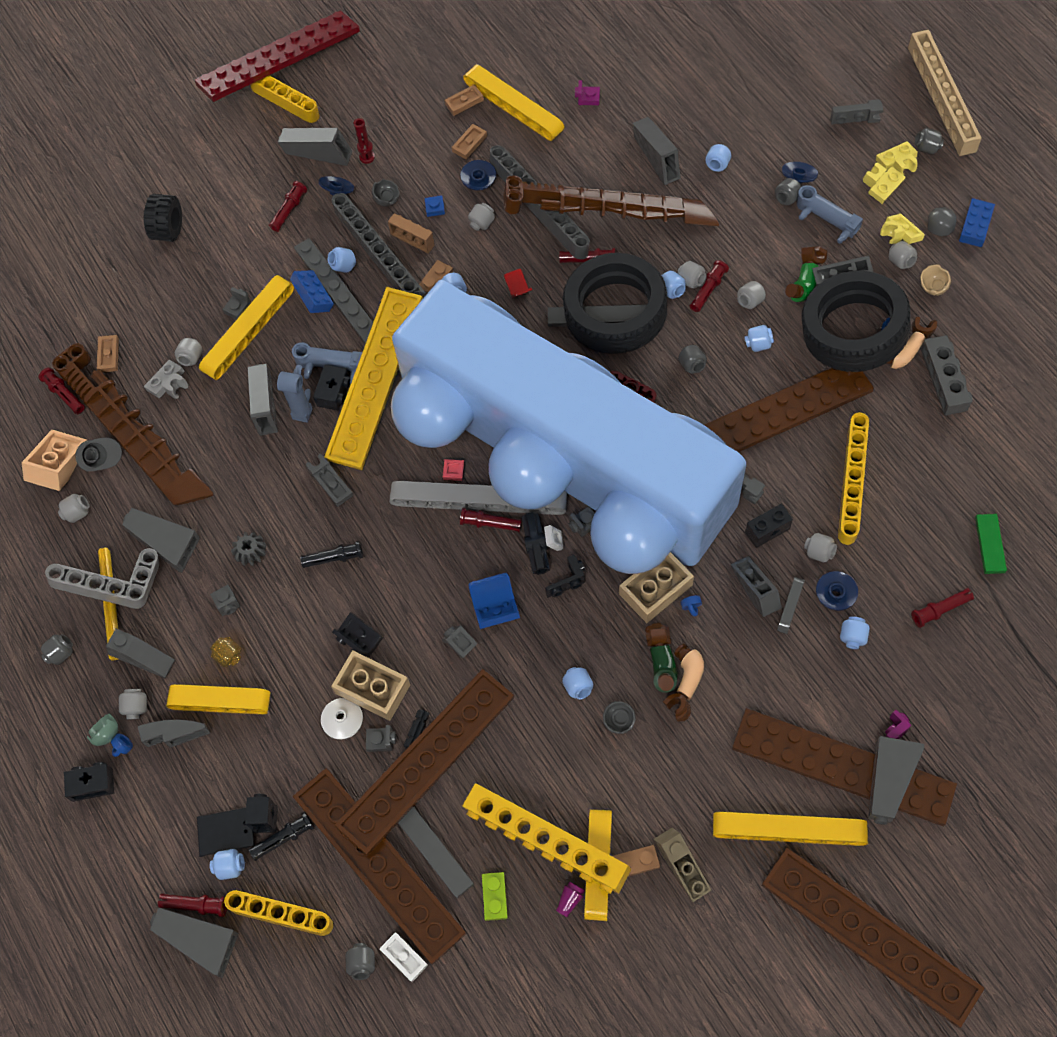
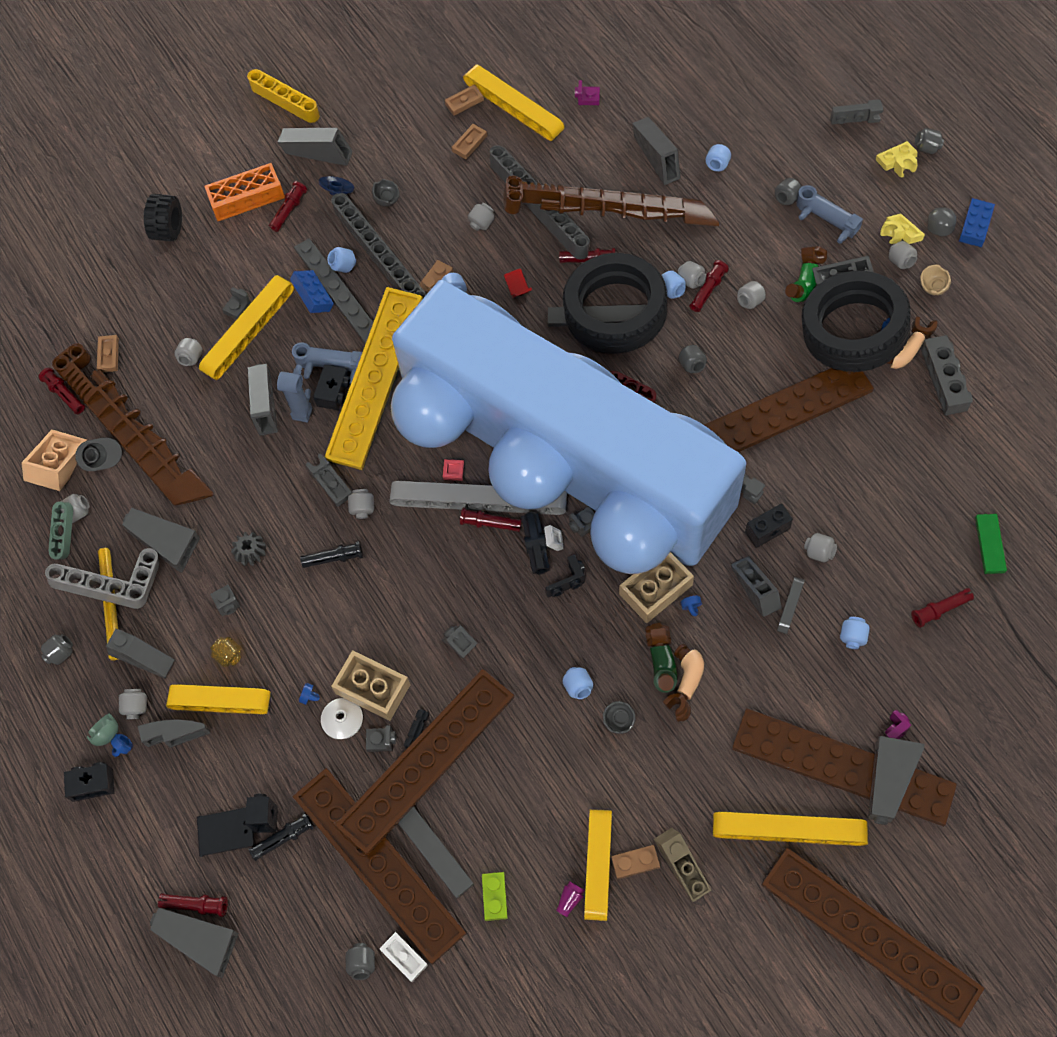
(67, 525): none -> sand green beam
(167, 380): light grey plate -> none
(227, 864): light blue head -> none
(246, 199): none -> orange fence
(269, 907): yellow beam -> none
(276, 56): dark red plate -> none
(307, 693): none -> blue tile
(358, 635): black bracket -> none
(360, 127): dark red pin -> none
(361, 503): none -> light grey head
(411, 233): medium nougat piece -> none
(434, 206): blue plate -> none
(475, 170): dark blue dish -> none
(493, 600): blue bracket -> none
(617, 870): yellow brick -> none
(759, 338): light blue head -> none
(800, 171): dark blue dish -> none
(838, 582): dark blue dish -> none
(852, 486): yellow beam -> none
(882, 182): light yellow plate -> none
(944, 93): tan brick -> none

